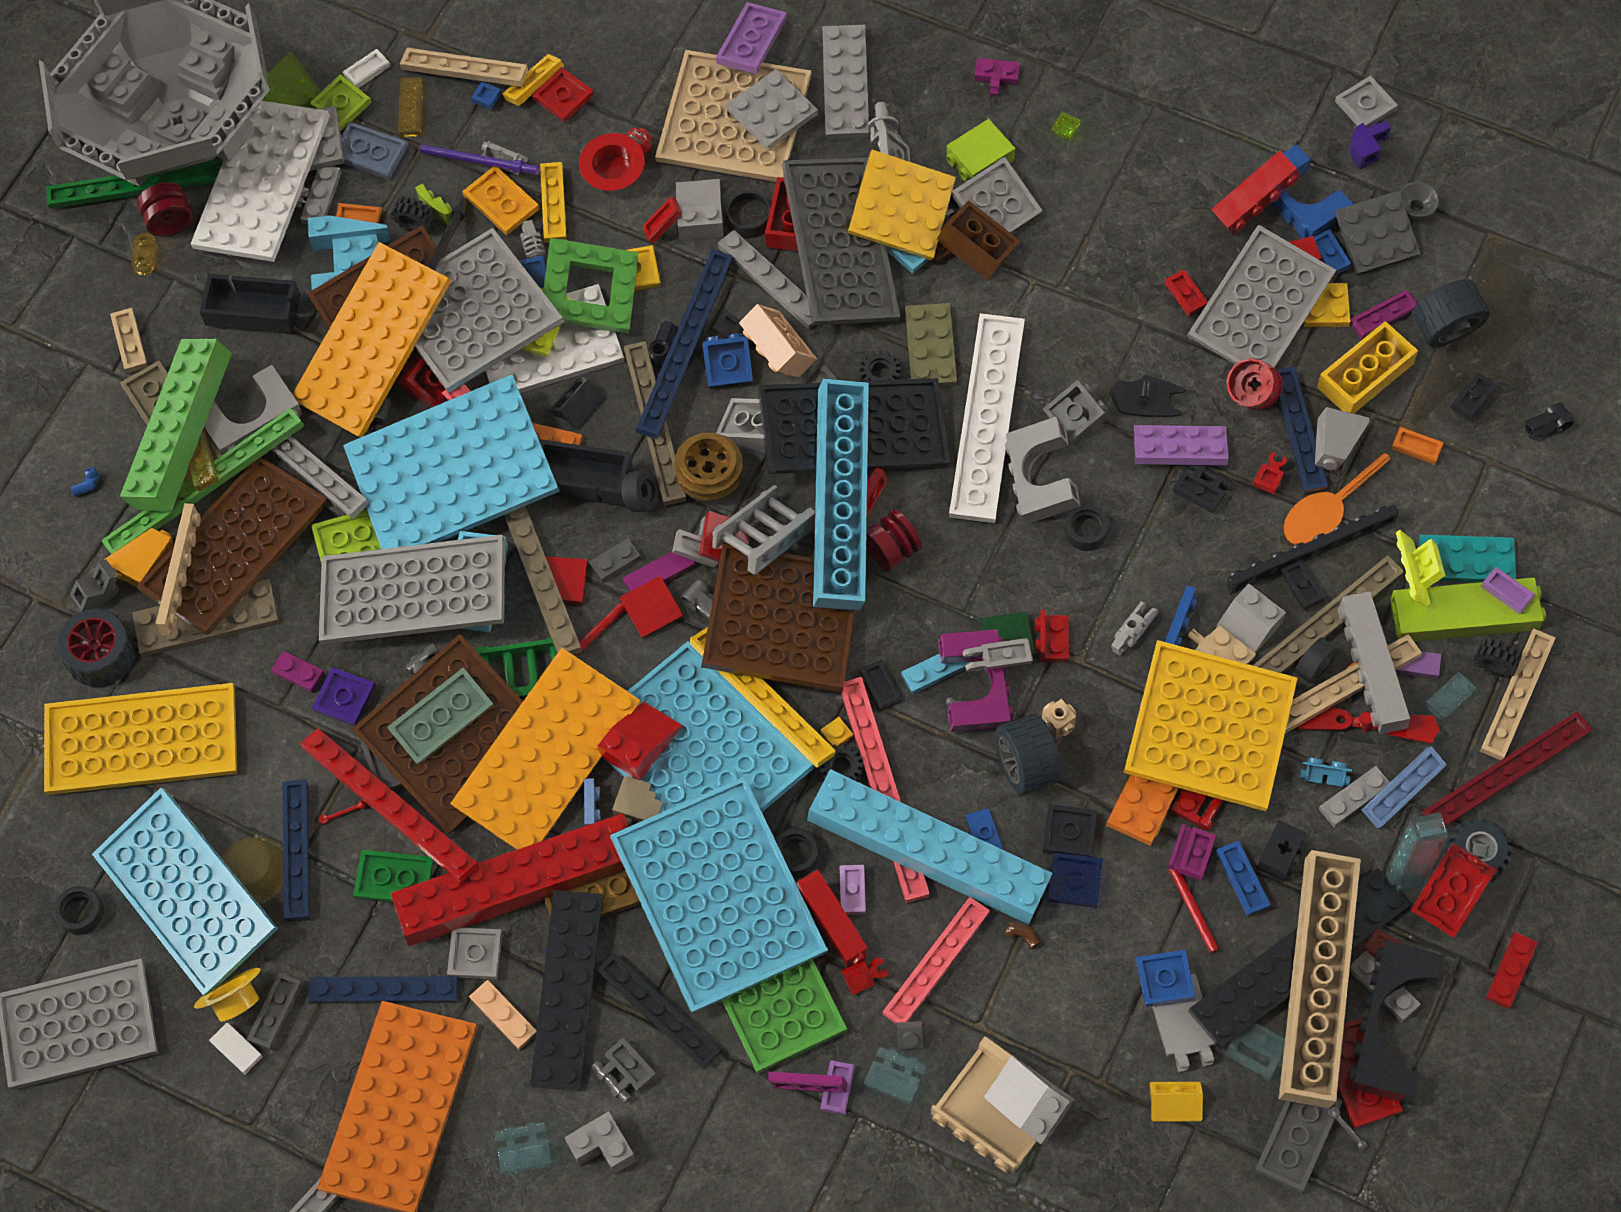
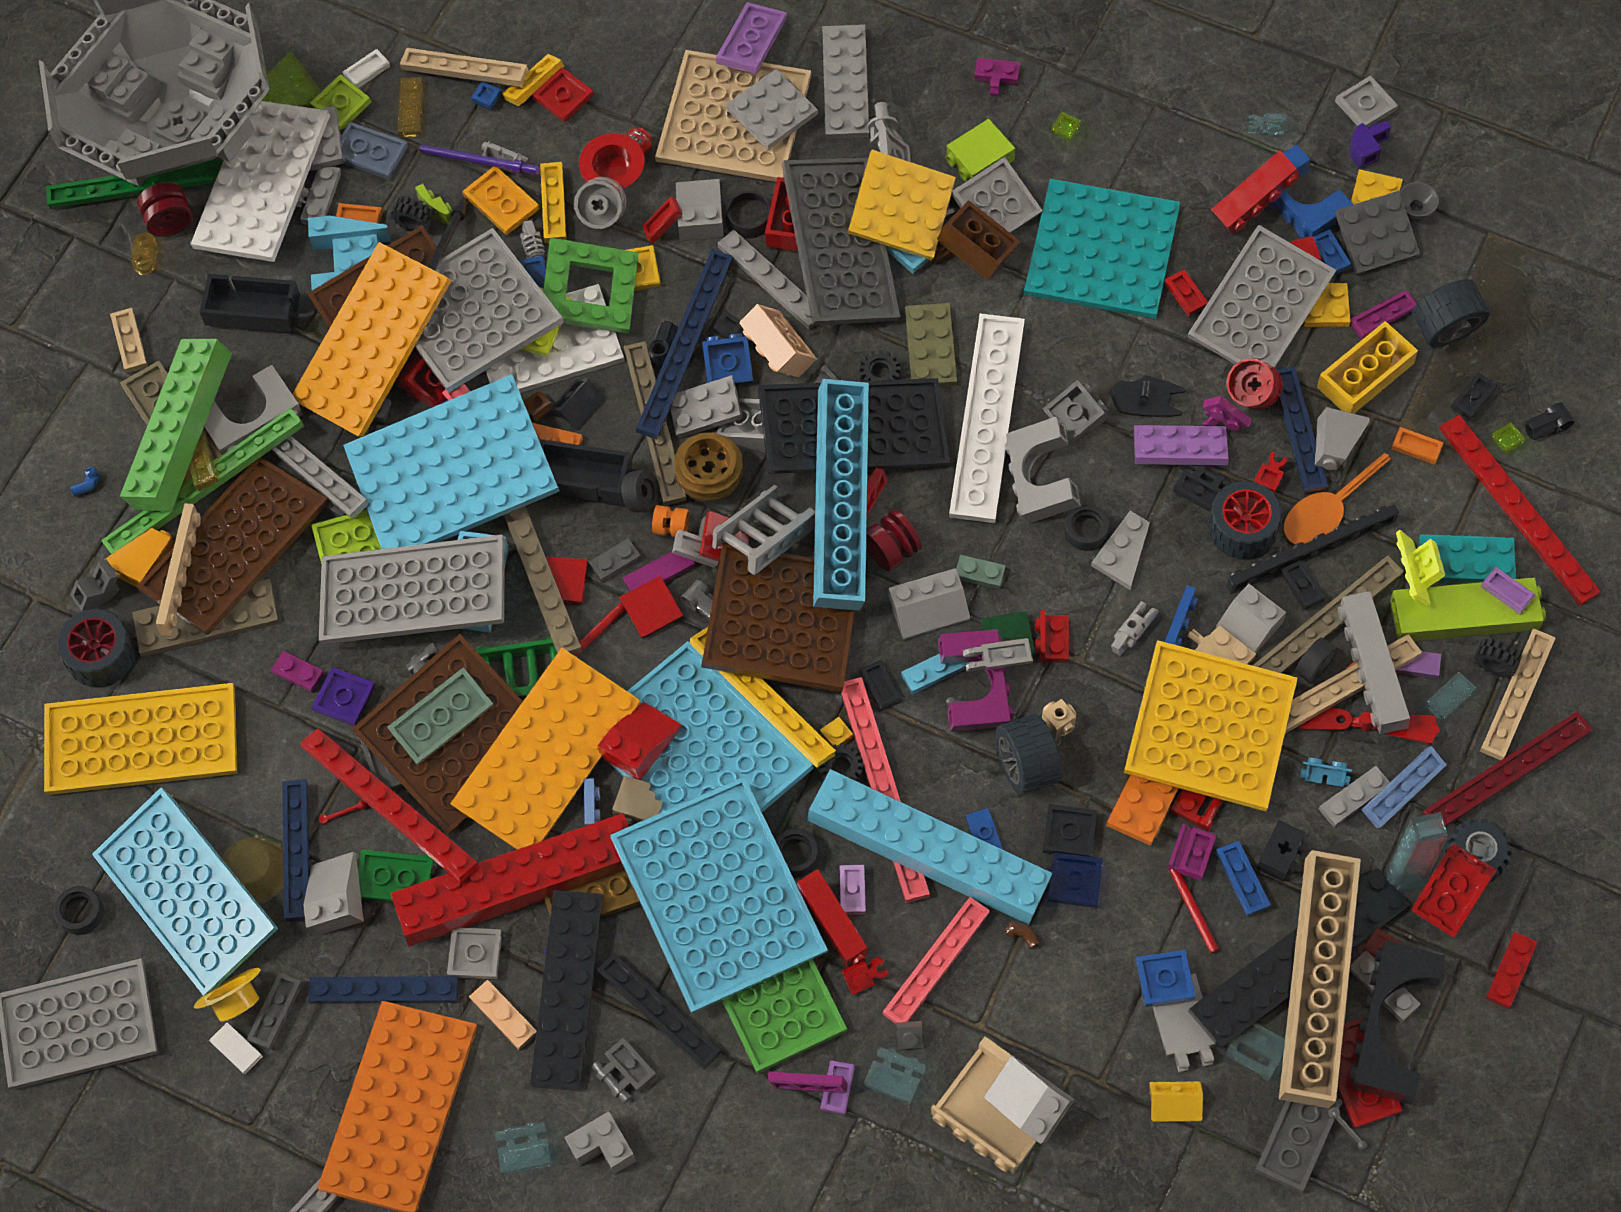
(333, 895): none -> light grey slope
(537, 405): none -> reddish brown plate
(587, 203): none -> light grey wheel
(678, 516): none -> orange wheel
(705, 407): none -> light grey plate
(929, 604): none -> light grey slope
(980, 572): none -> sand green plate
(1102, 248): none -> teal plate
(1123, 549): none -> light grey wing
(1221, 410): none -> magenta plate
(1245, 519): none -> black wheel
(1270, 123): none -> clear light blue plate
(1373, 185): none -> yellow plate
(1508, 438): none -> clear neon green plate
(1520, 510): none -> red plate

